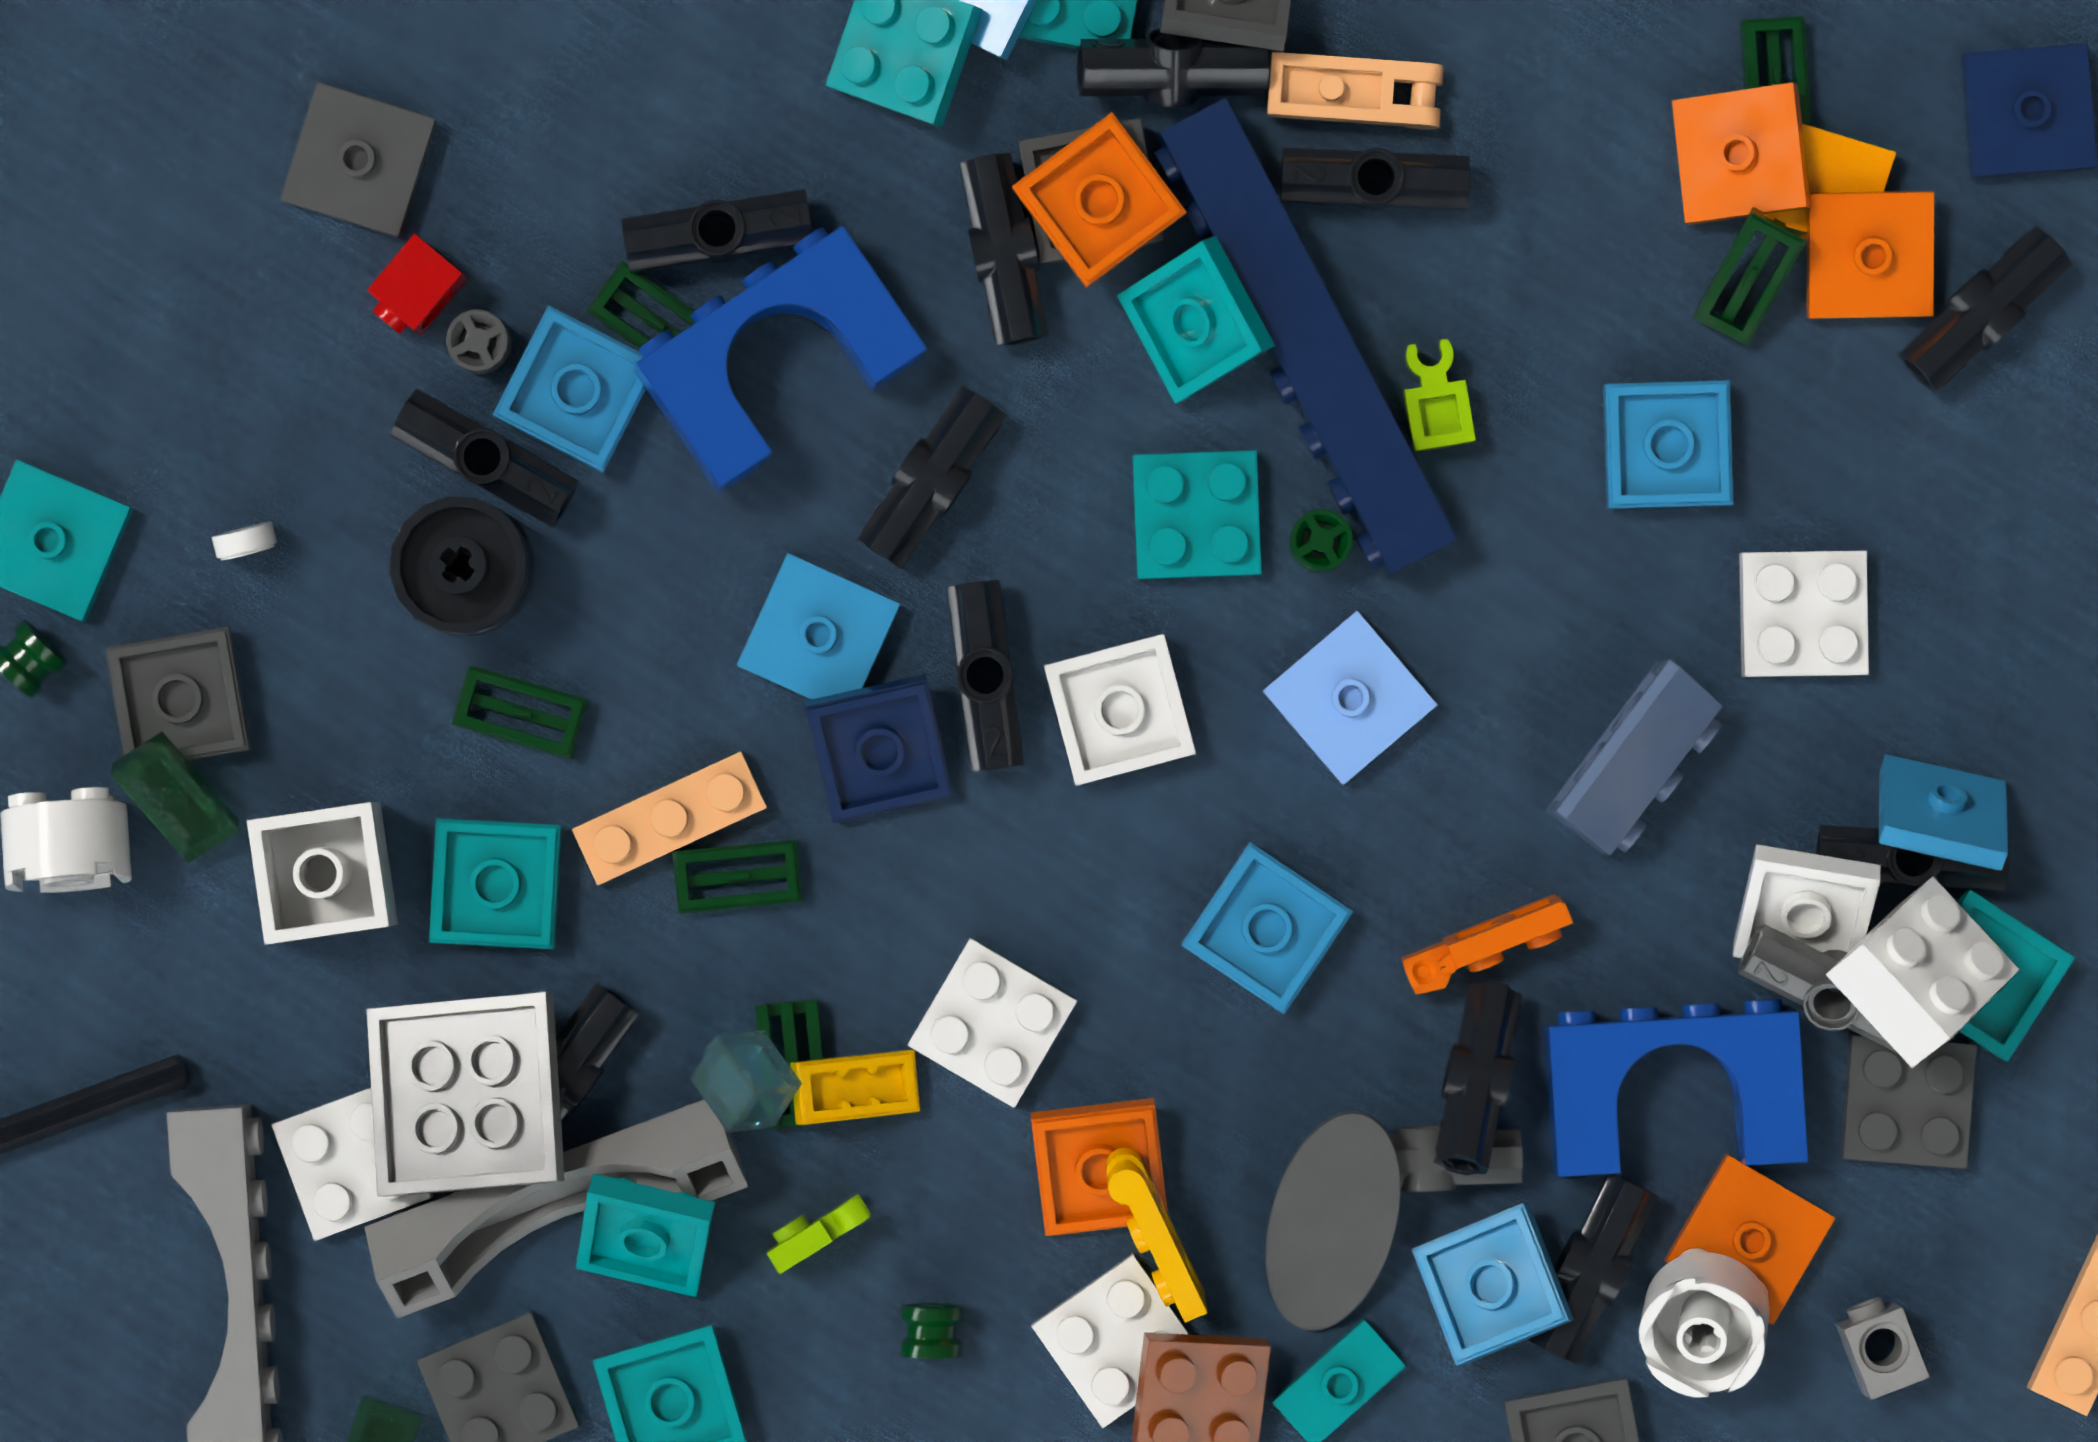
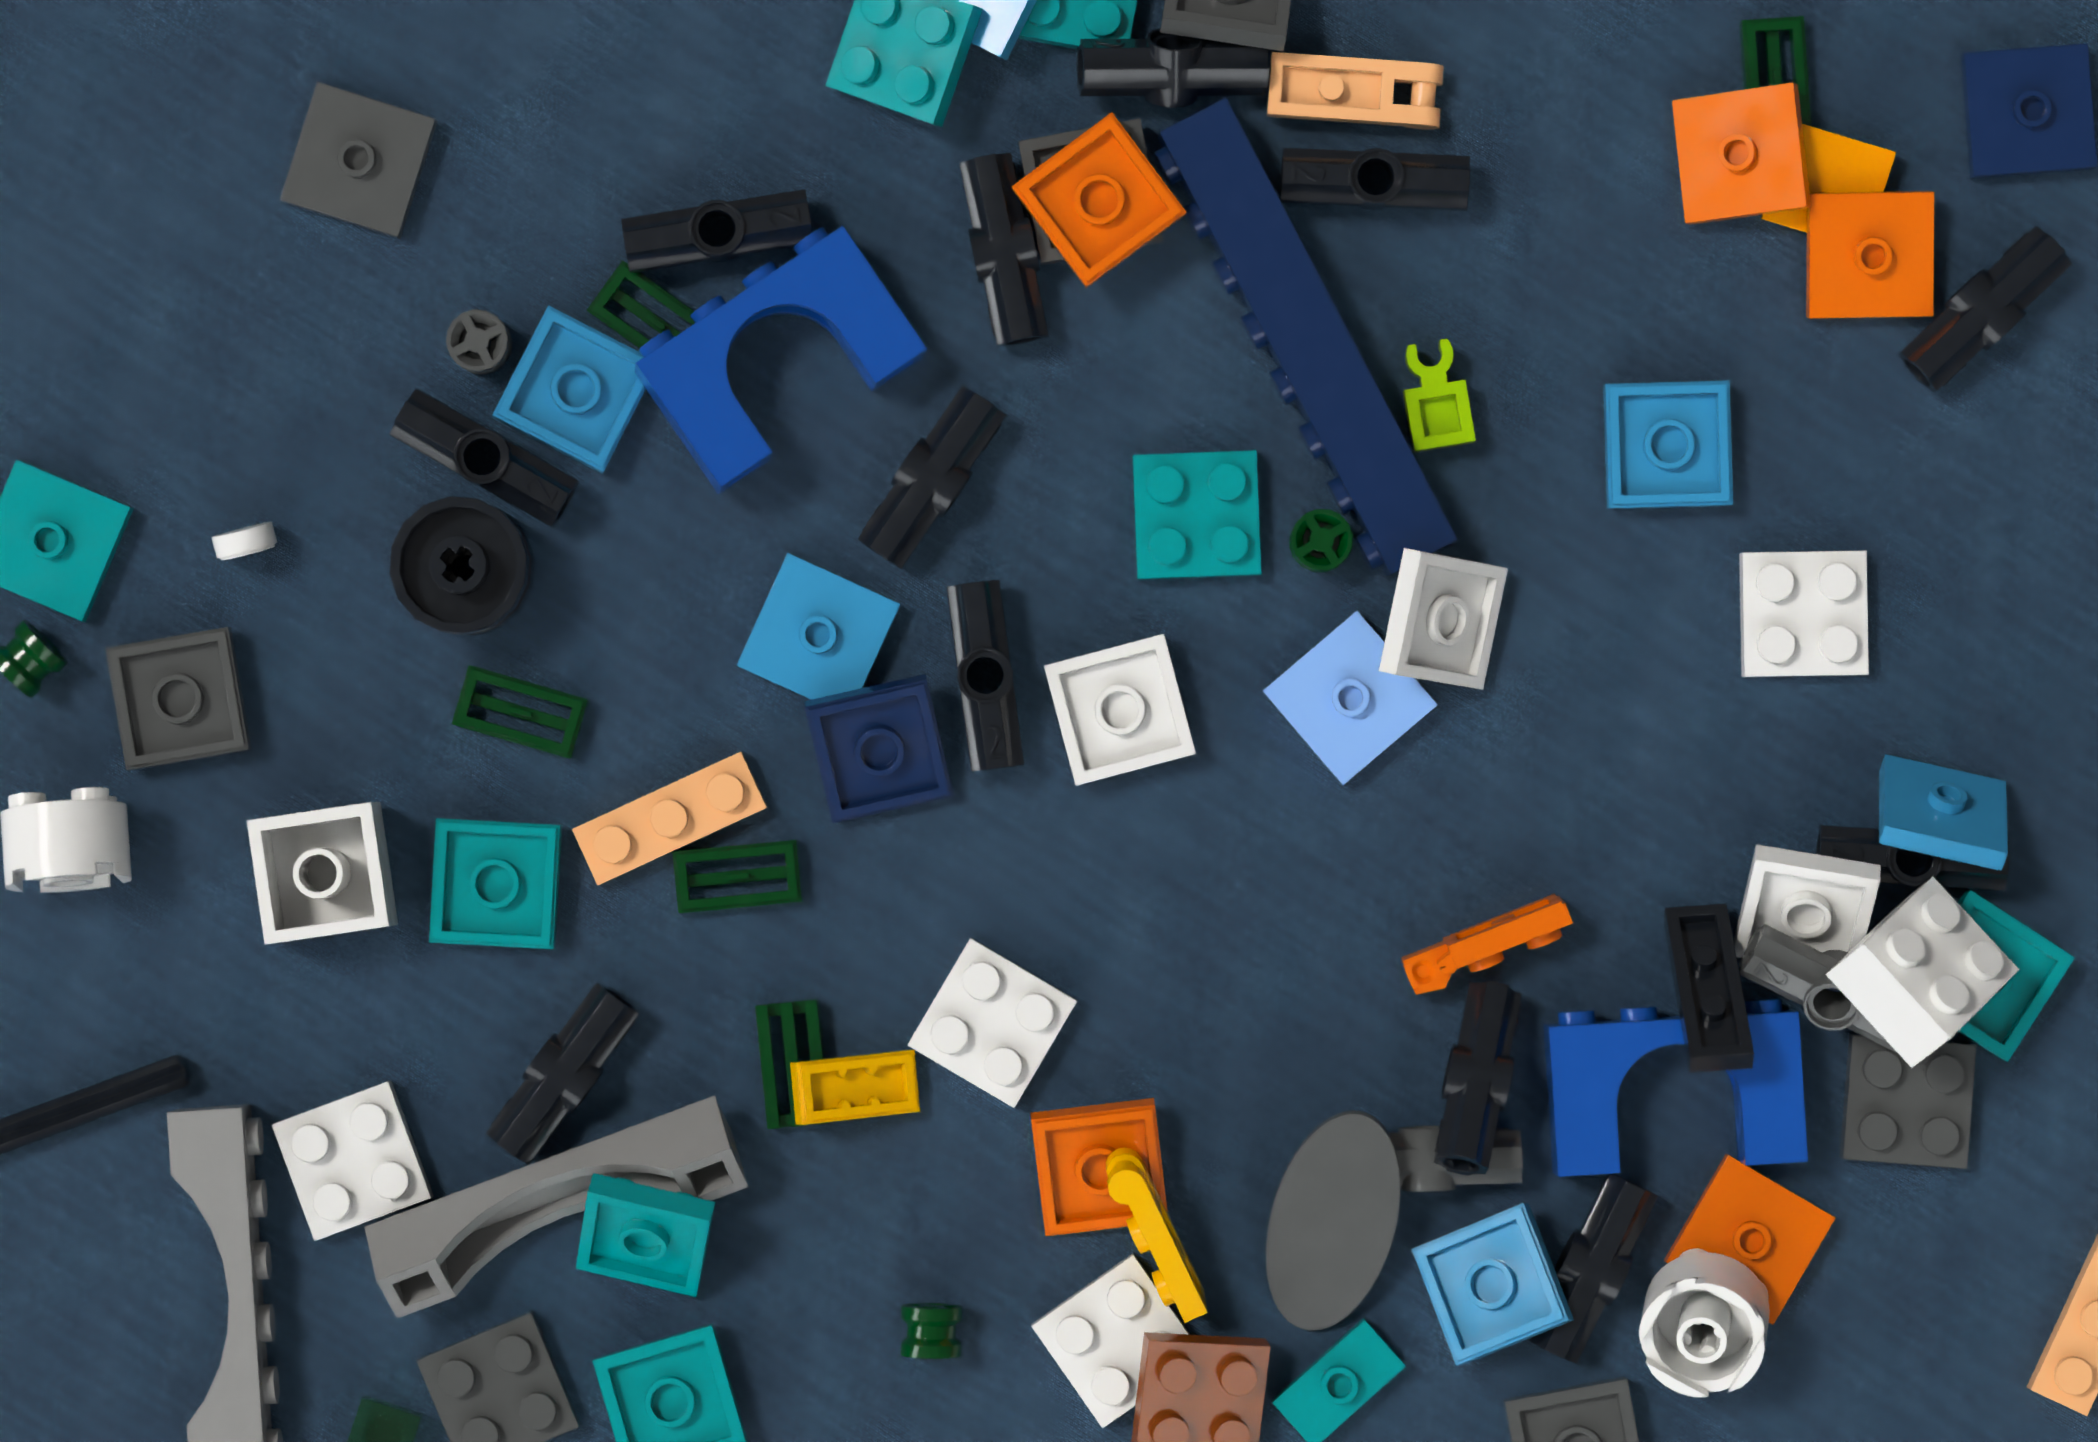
(174, 797): clear green plate -> none
(415, 287): red brick -> none
(465, 1094): plate -> none
(745, 1081): clear light blue brick -> none
(801, 1239): lime plate -> none
(1195, 319): teal plate -> none
(1266, 928): dark azure plate -> none
(1443, 619): none -> white plate
(1637, 759): sand blue slope -> none
(1708, 988): none -> black plate
(1775, 231): dark green tile -> none
(1897, 1370): light grey brick -> none

